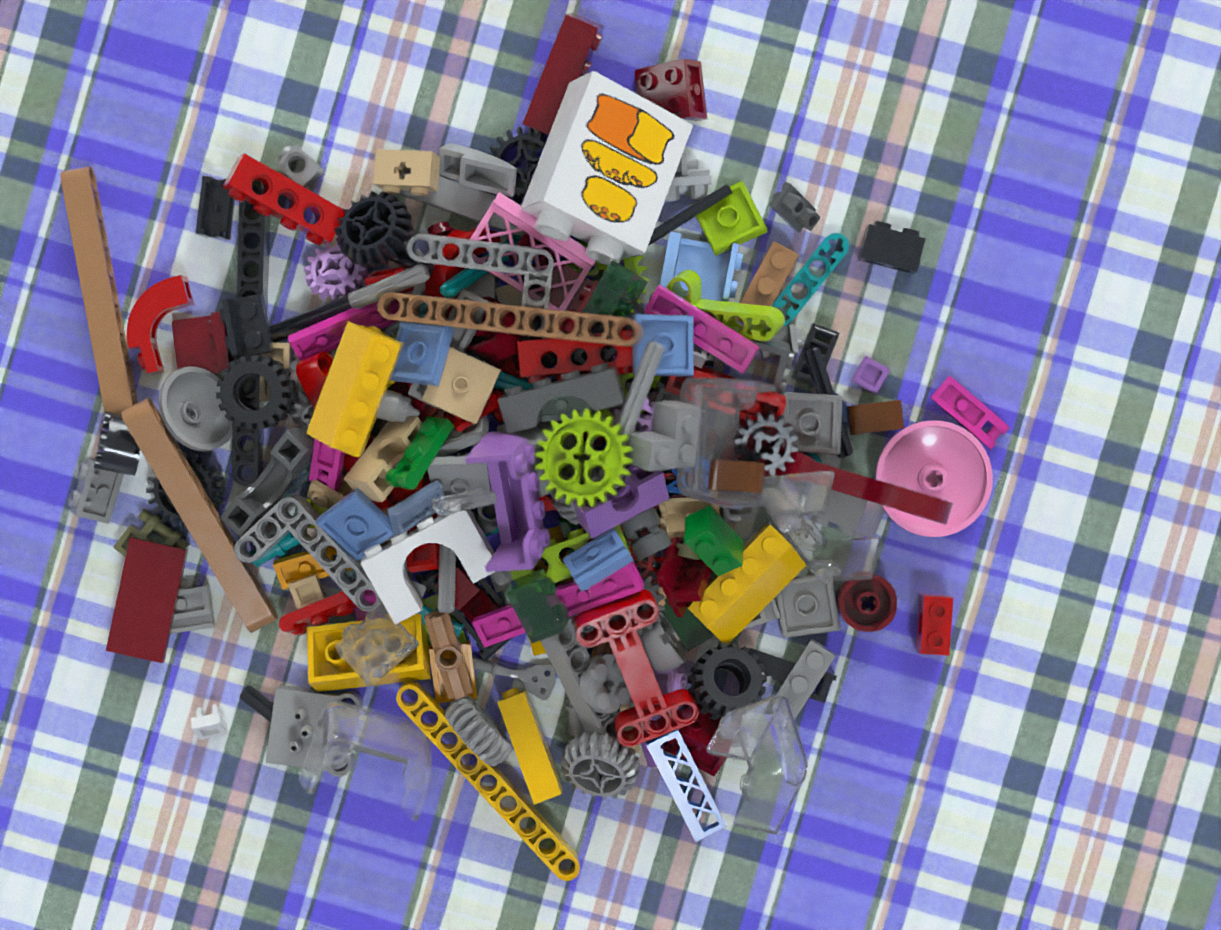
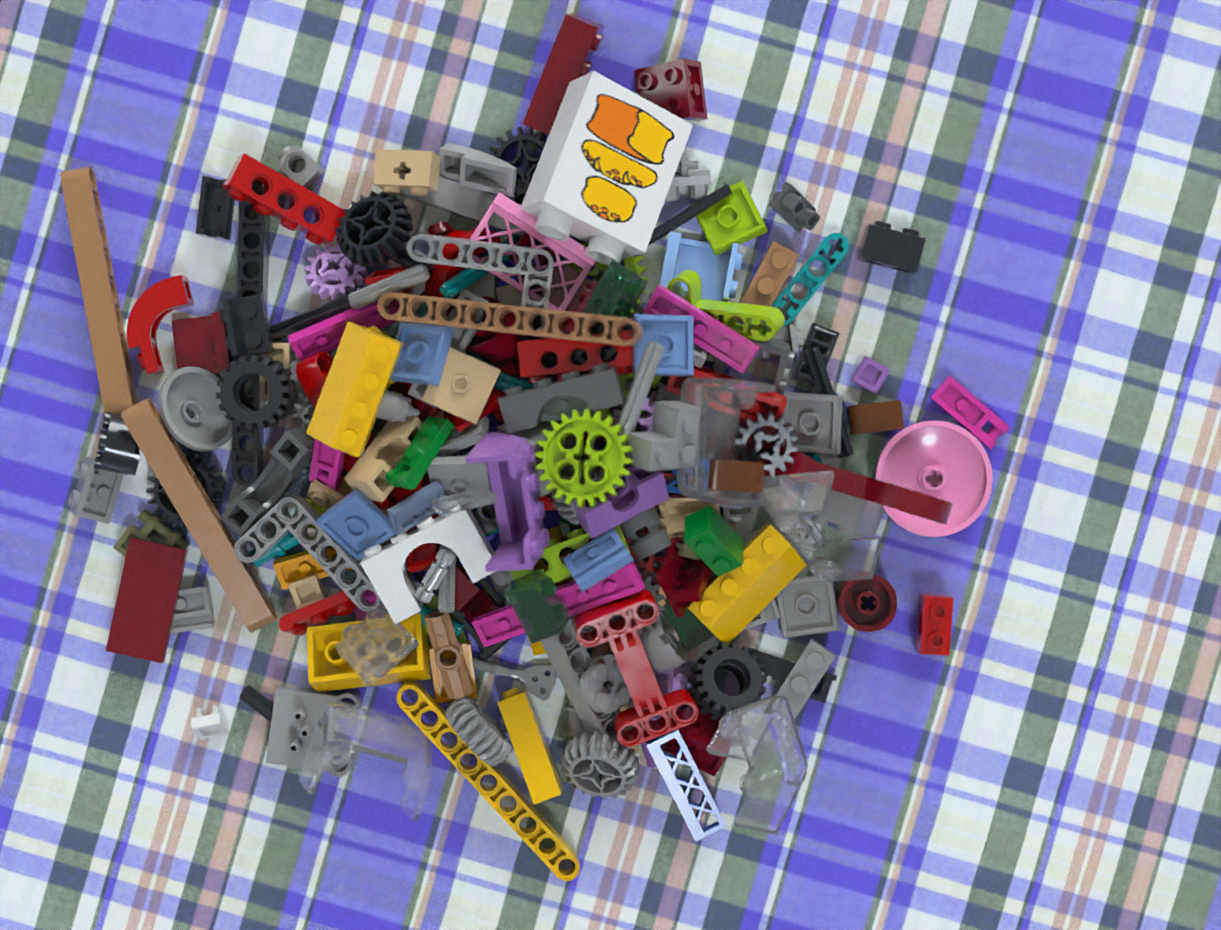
(434, 575): none -> light grey axle

